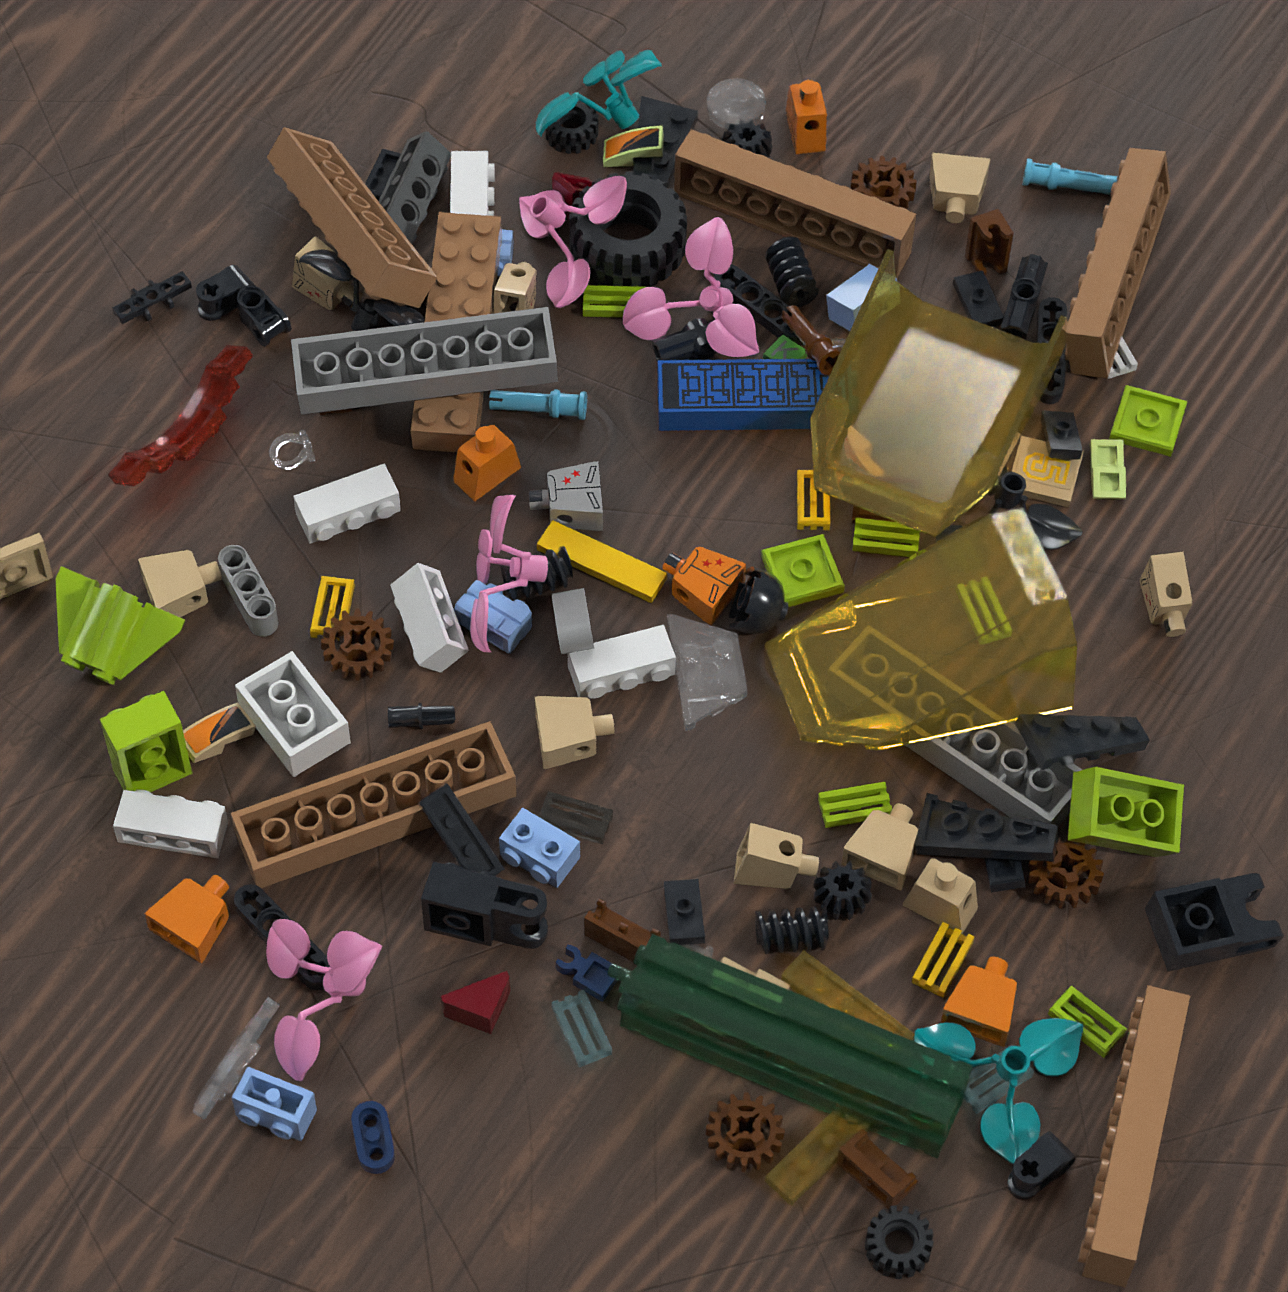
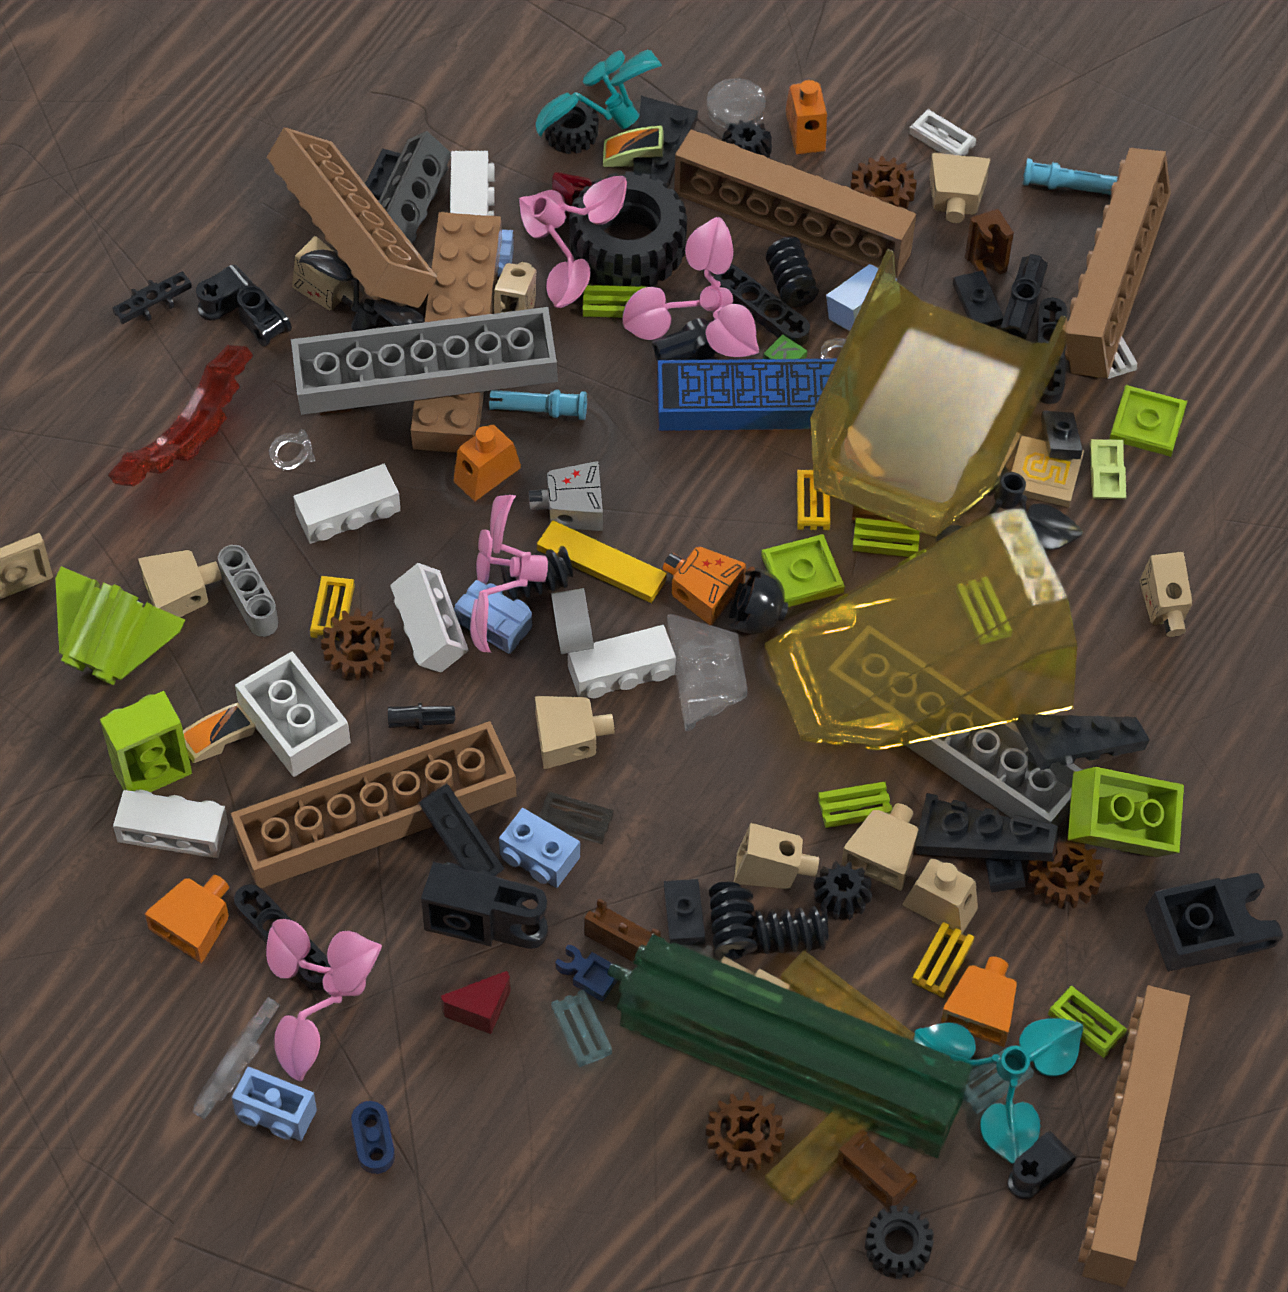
(732, 920): none -> black piece
(817, 346): reddish brown pin -> none
(939, 138): none -> white tile

